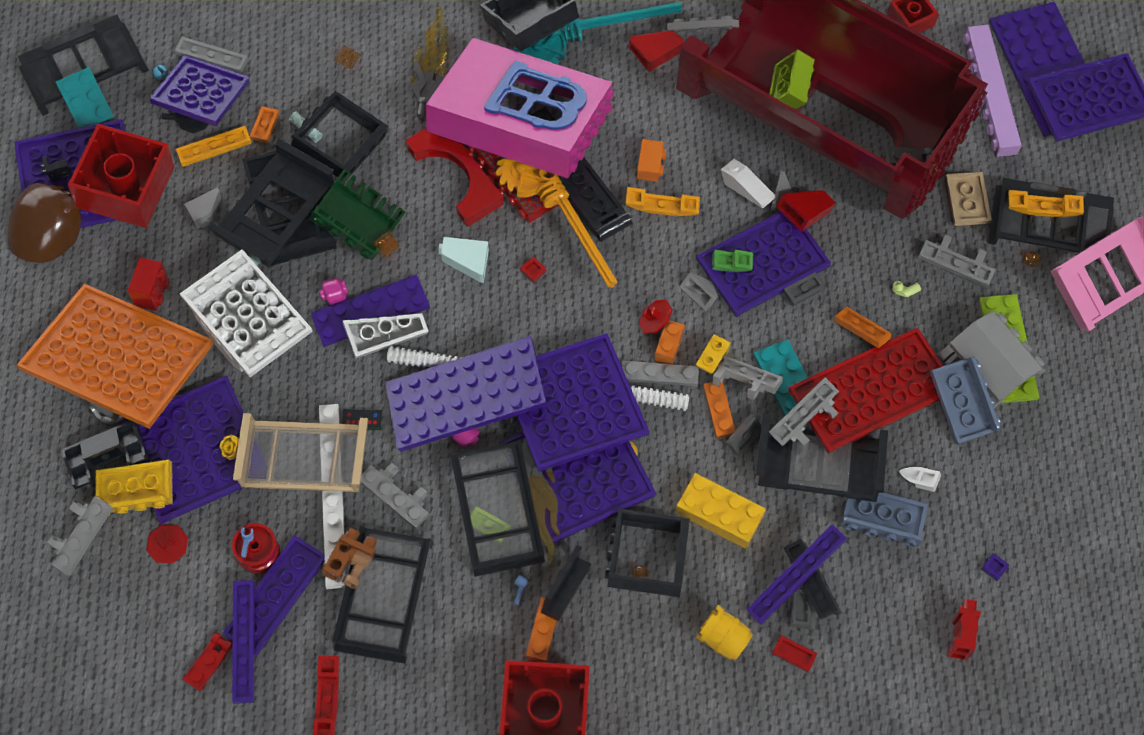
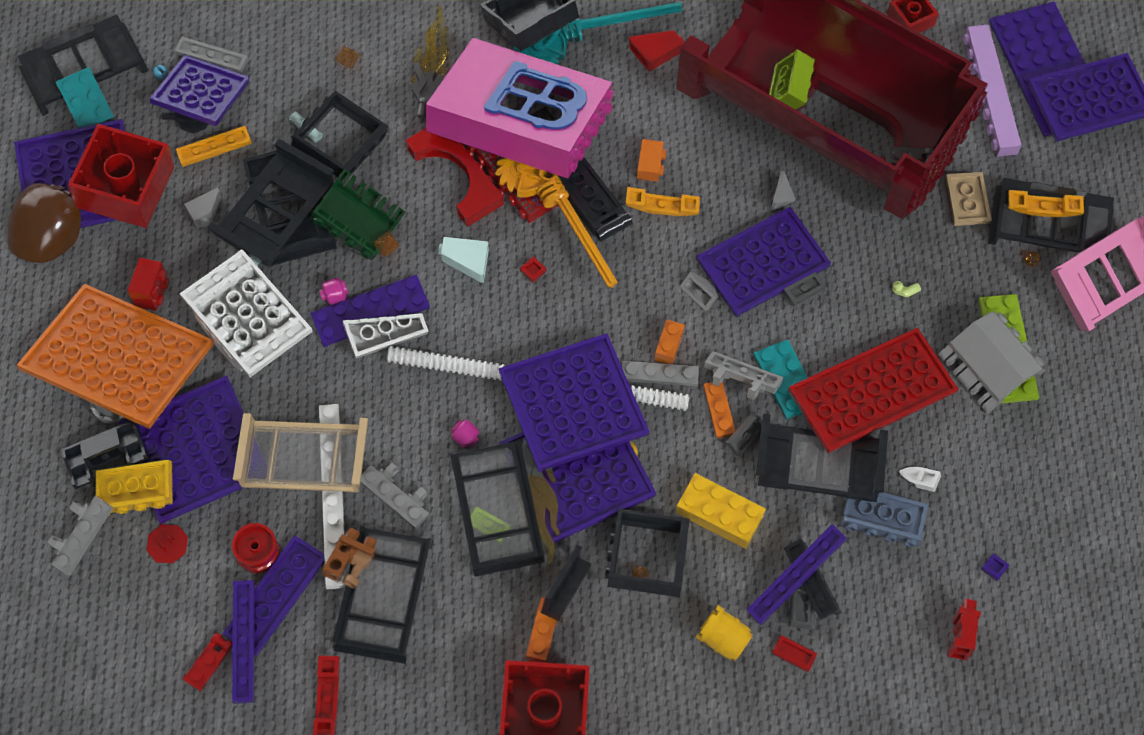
(56, 170): black bracket -> none
(229, 446): yellow plate -> none
(246, 539): medium blue hand -> none
(264, 124): orange plate -> none
(353, 417): black tile -> none
(465, 394): plate -> none
(522, 583): medium blue hand -> none
(655, 316): red piece -> none
(696, 25): light grey hinge -> none
(713, 354): yellow bracket -> none
(735, 262): bright green slope -> none
(746, 183): white slope -> none
(805, 207): red slope -> none
(815, 401): light grey hinge -> none
(862, 327): orange plate -> none
(965, 400): sand blue bracket -> none
(970, 269): light grey hinge -> none

